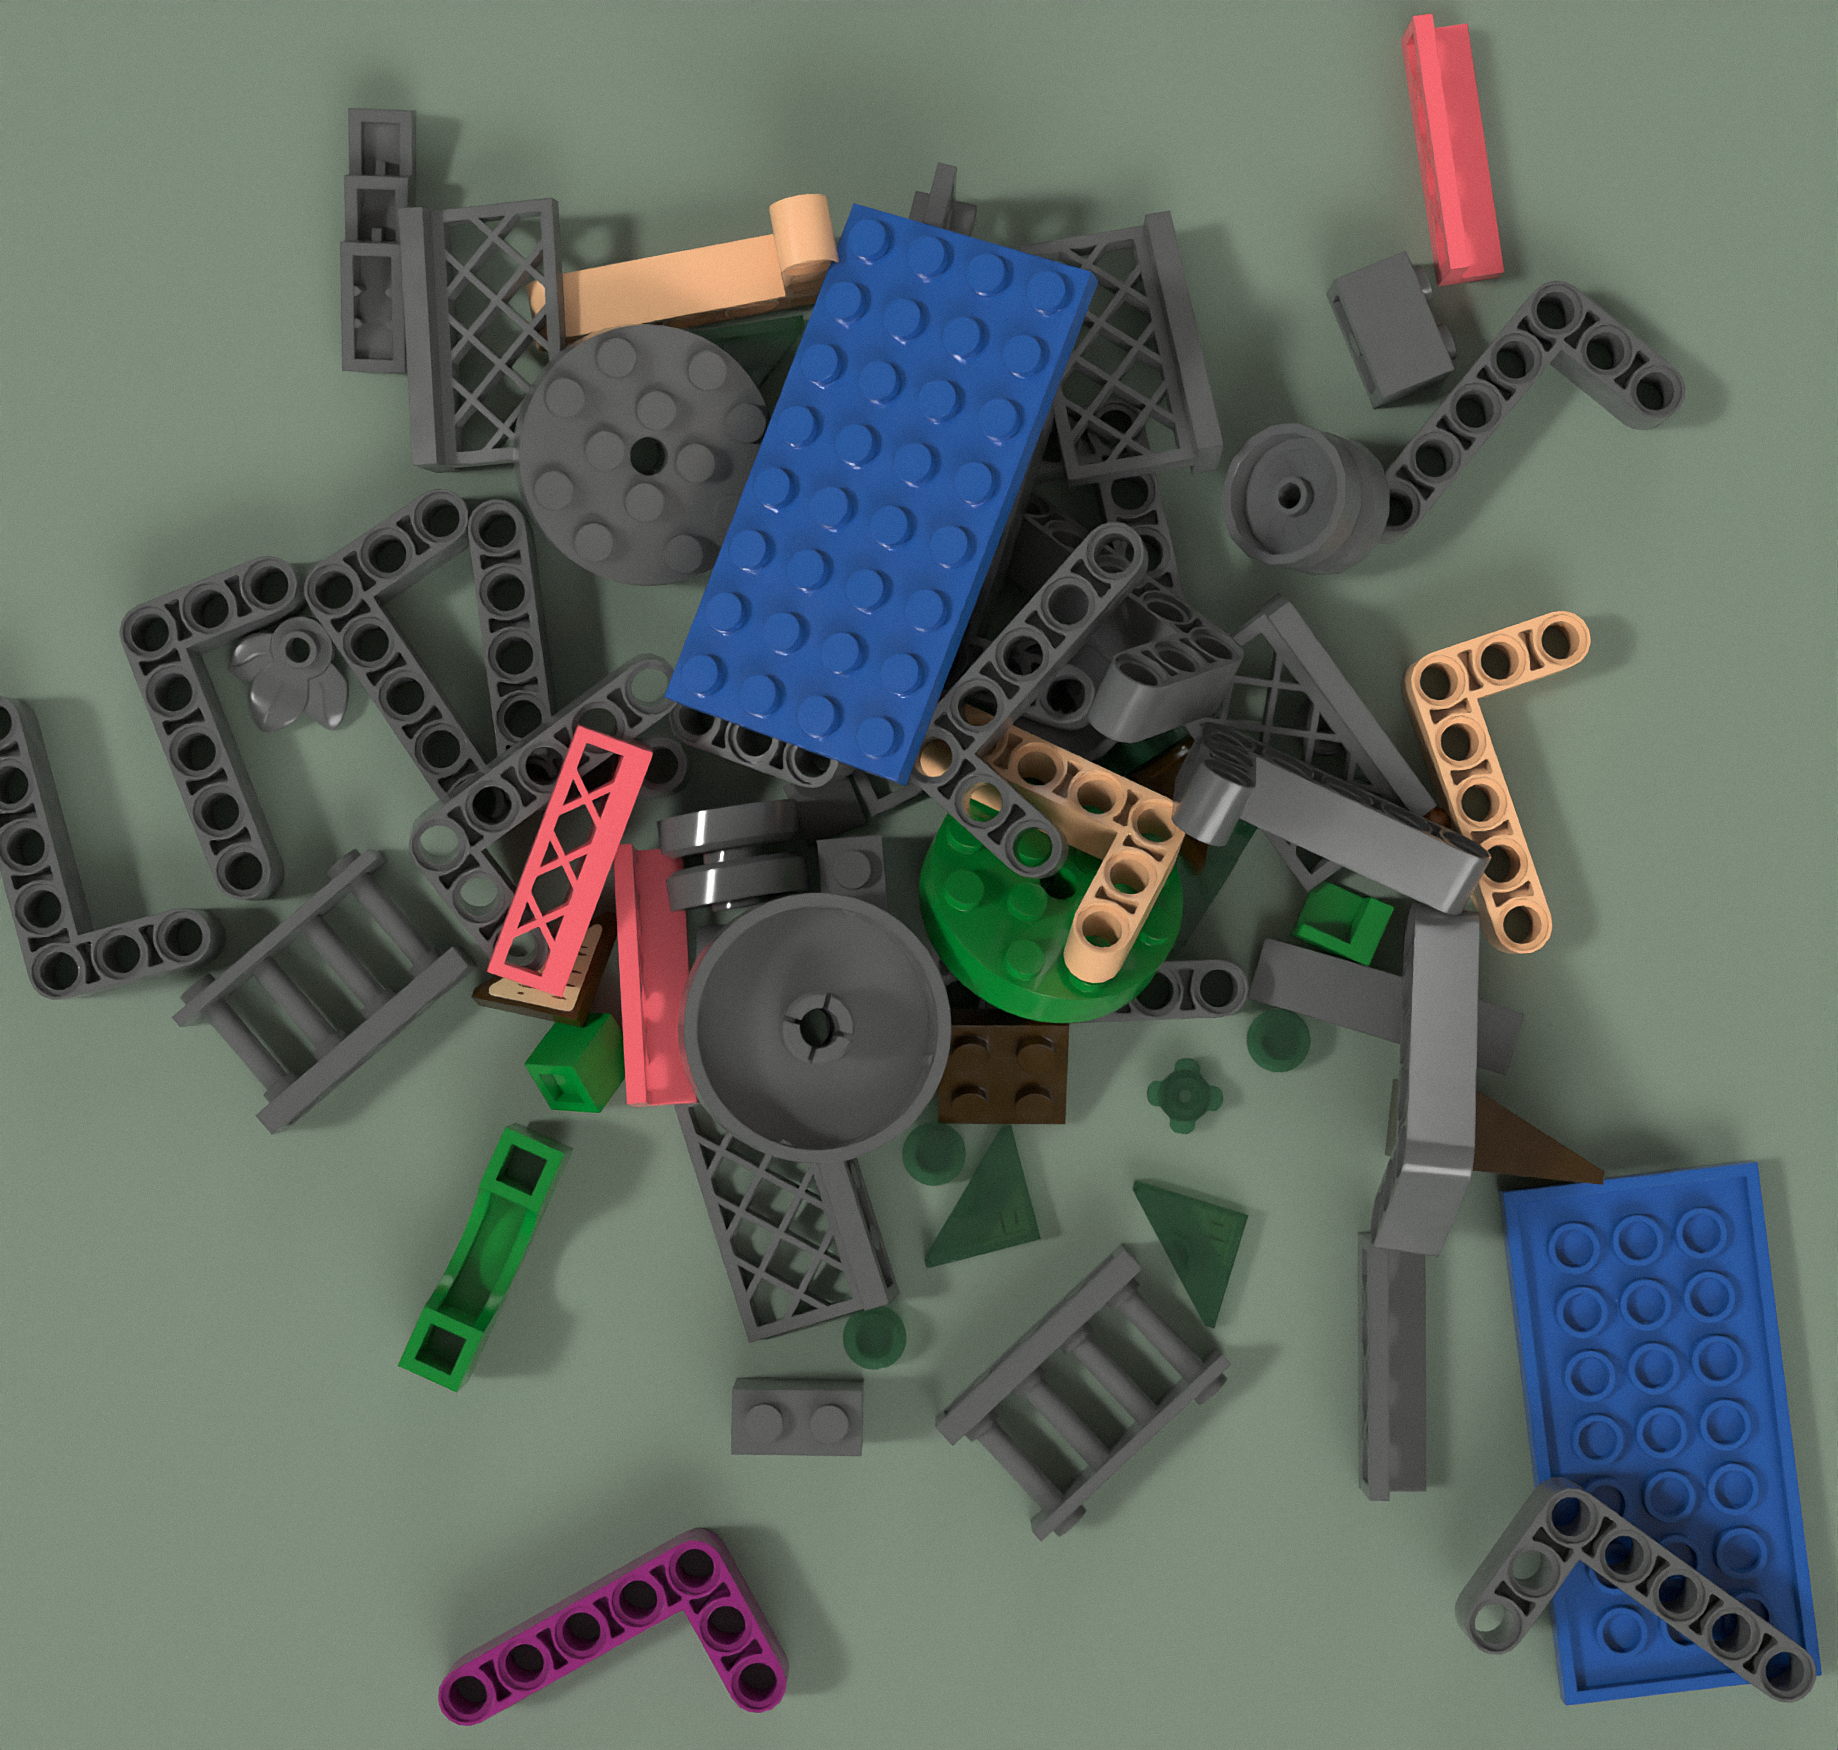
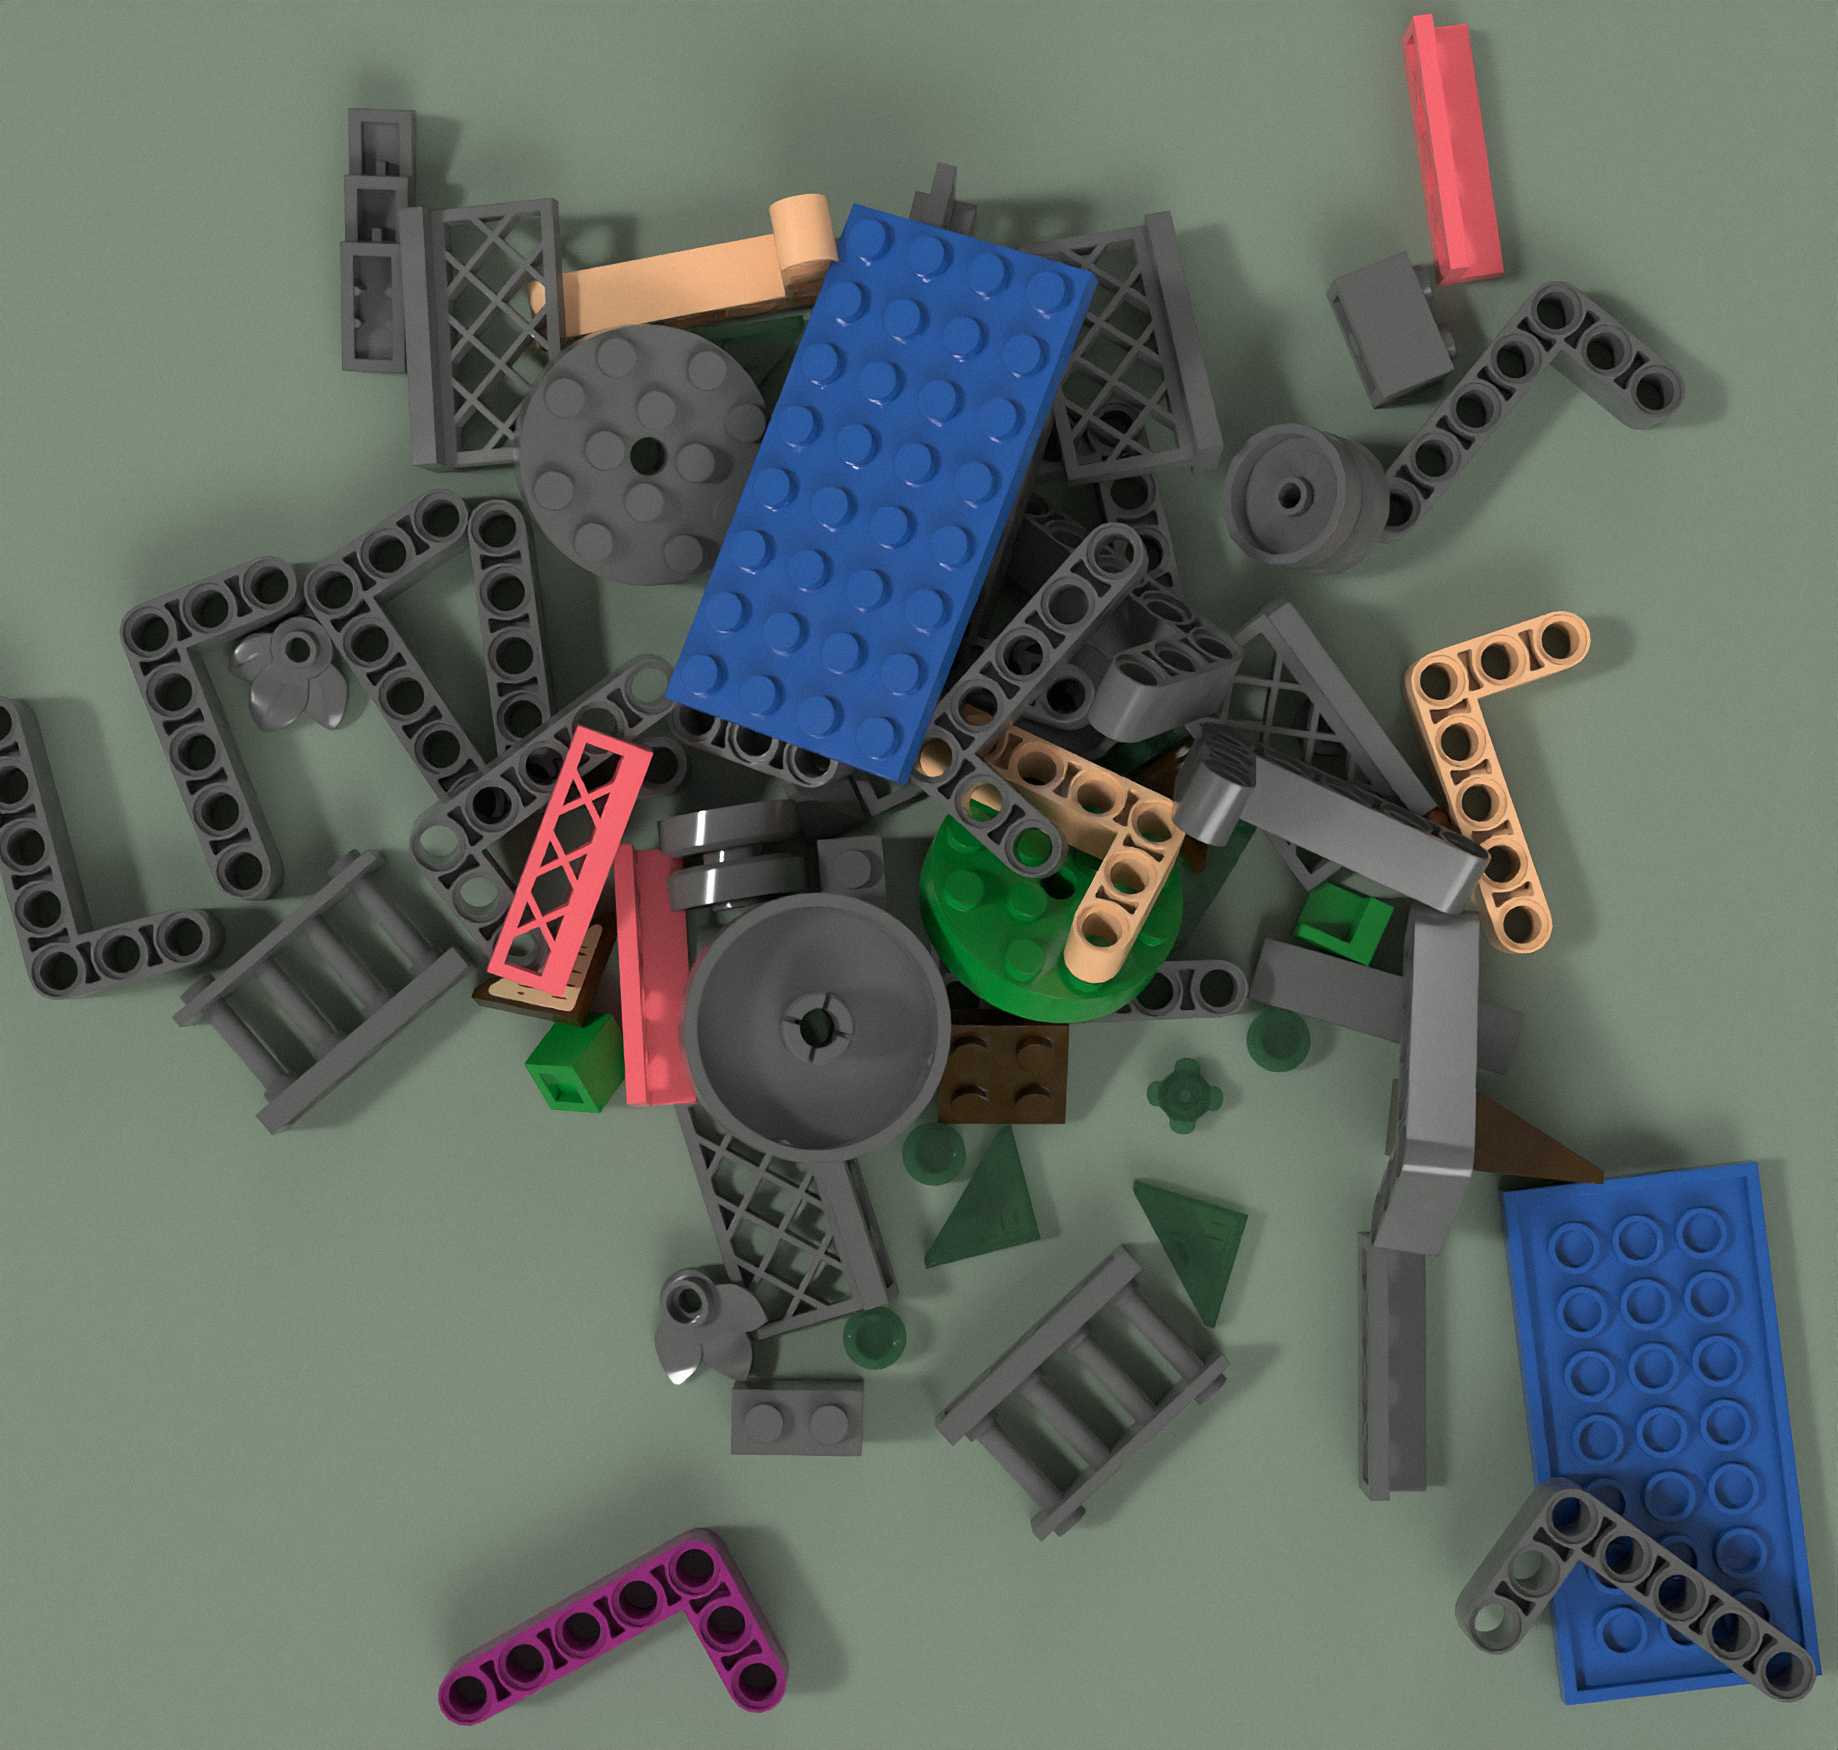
(487, 1258): green arch -> none
(710, 1333): none -> dark grey plate

